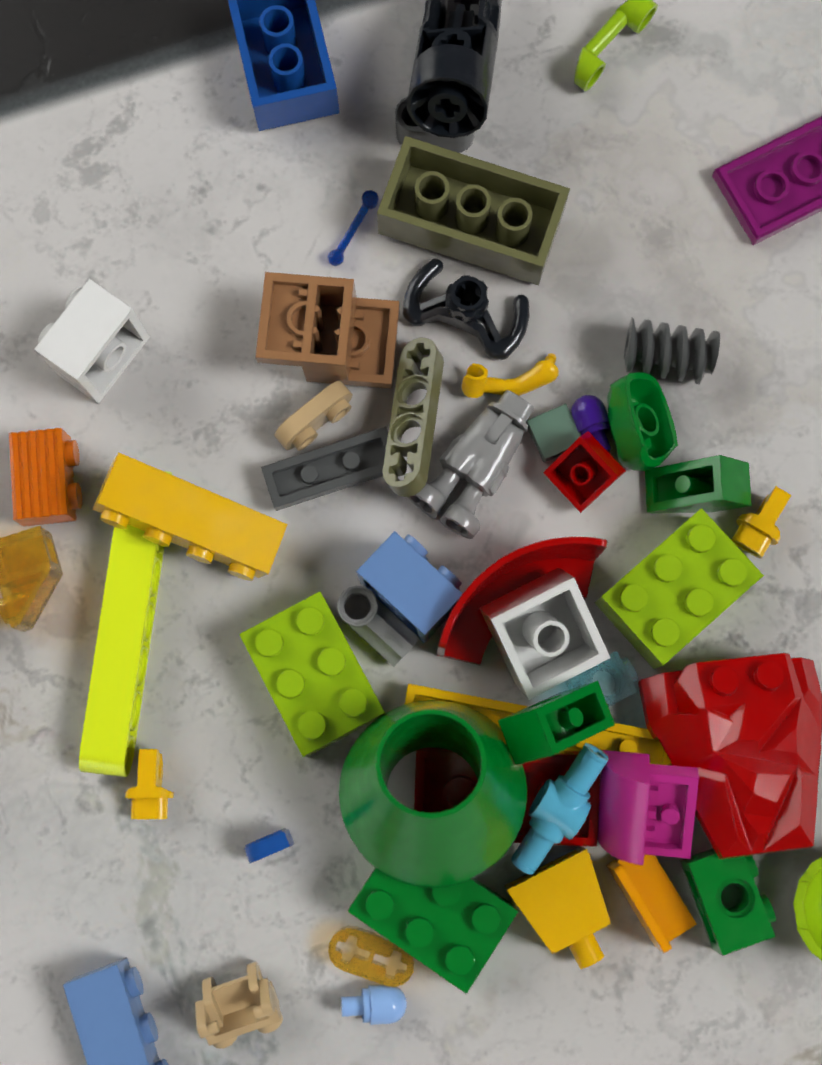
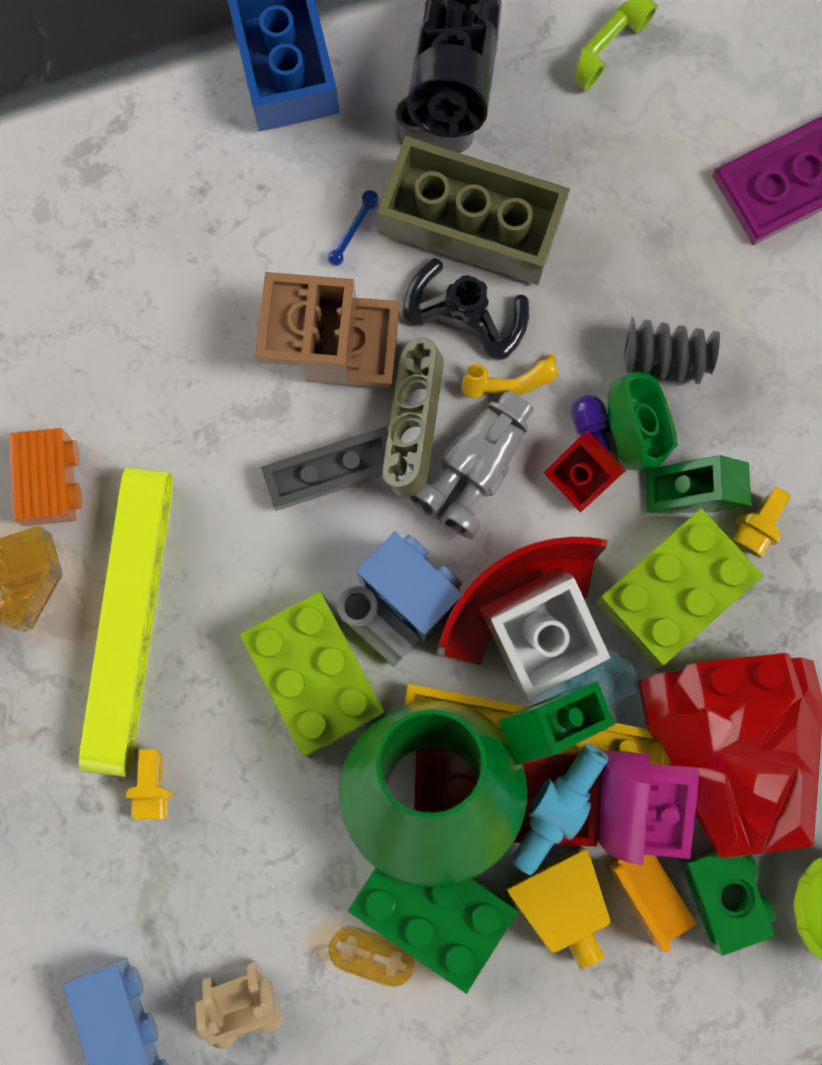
(92, 340): white brick -> none
(189, 517): yellow brick -> none
(268, 845): blue tile -> none
(326, 406): tan plate -> none
(376, 1005): light blue cylinder -> none
(553, 432): sand green tile -> none

